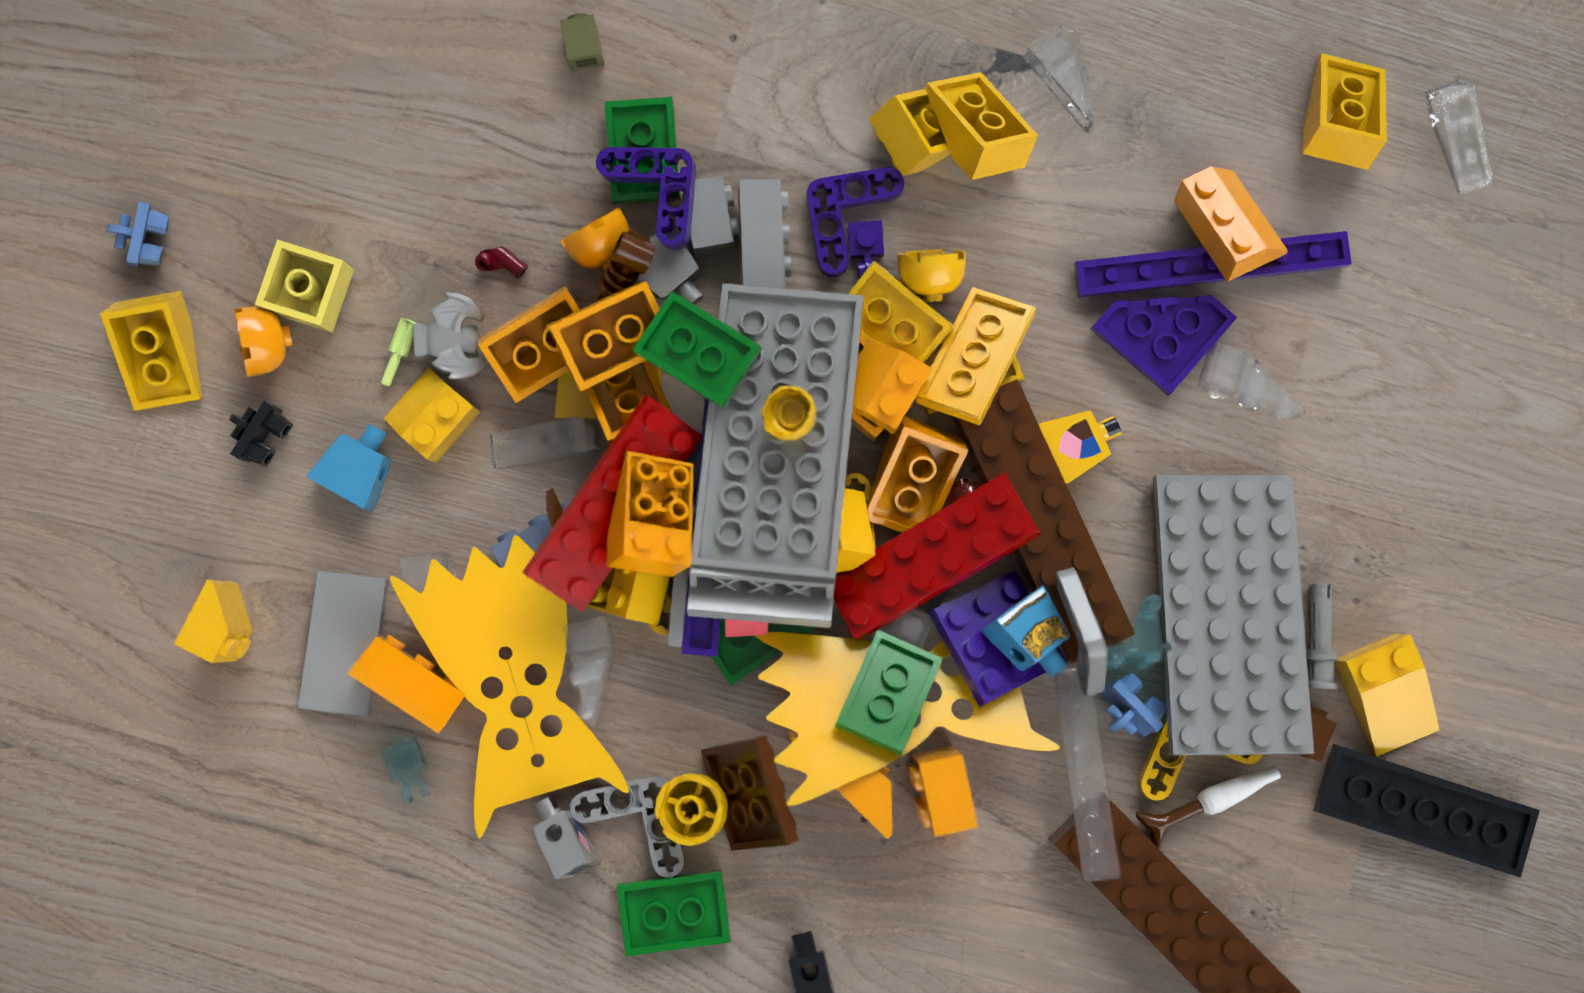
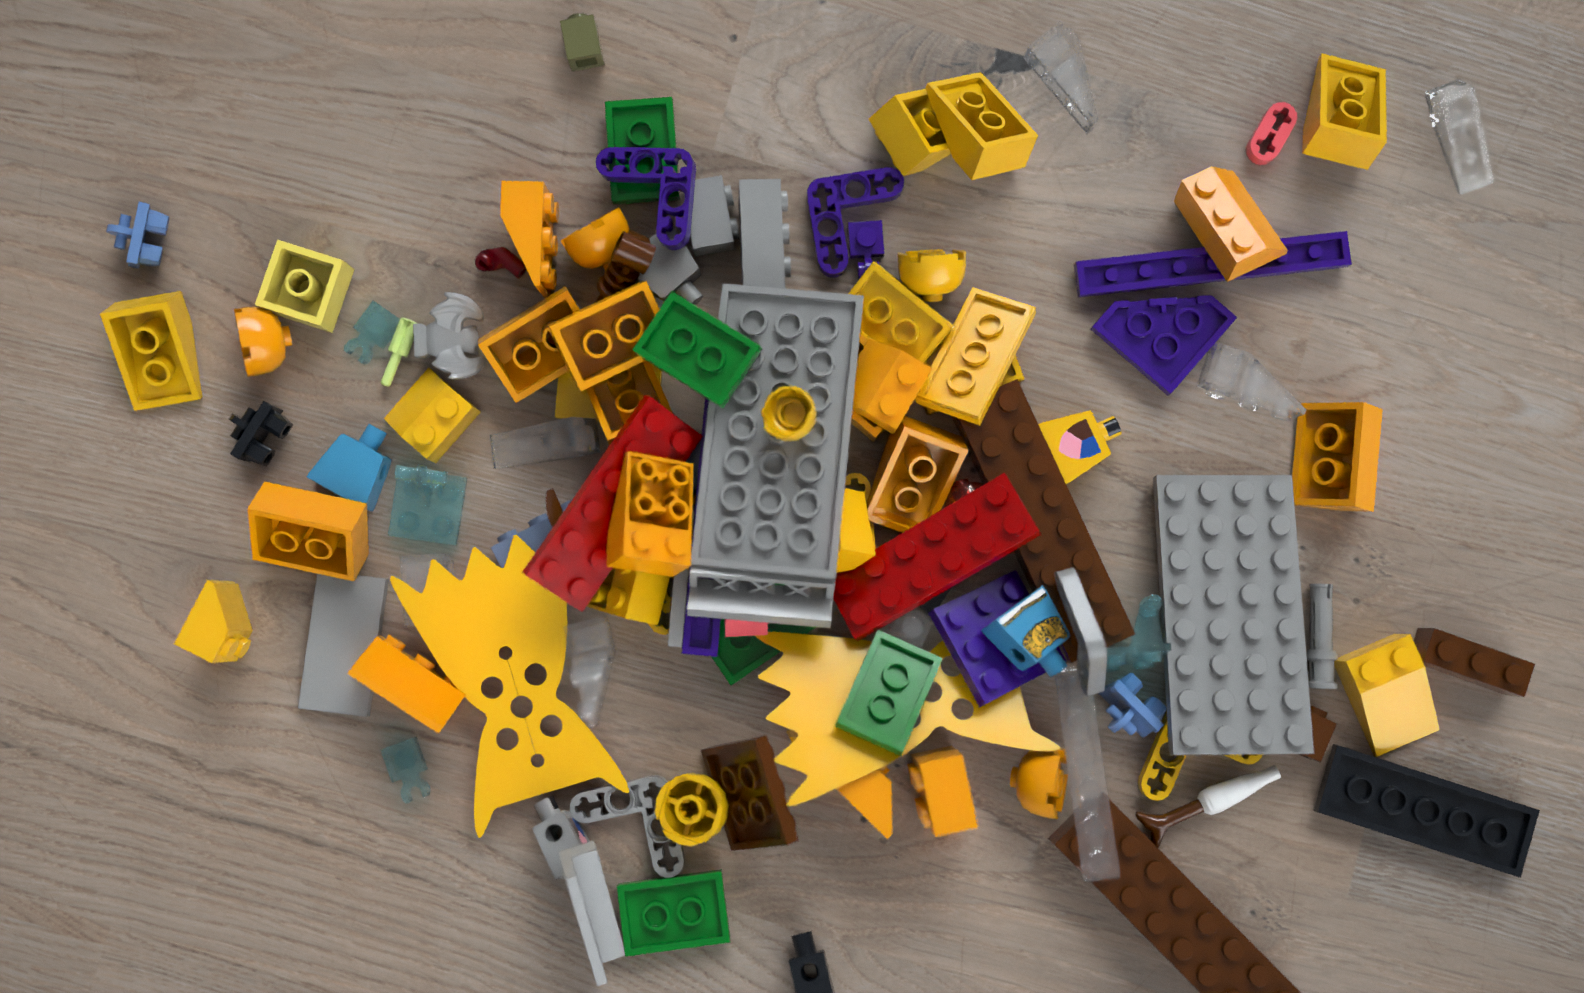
(308, 531): none -> light orange brick
(375, 327): none -> clear light blue plate
(427, 505): none -> clear light blue plate
(529, 217): none -> light orange slope
(592, 906): none -> light grey fence
(1041, 782): none -> light orange cylinder
(1264, 130): none -> coral beam
(1337, 456): none -> light orange slope
(1473, 662): none -> reddish brown brick

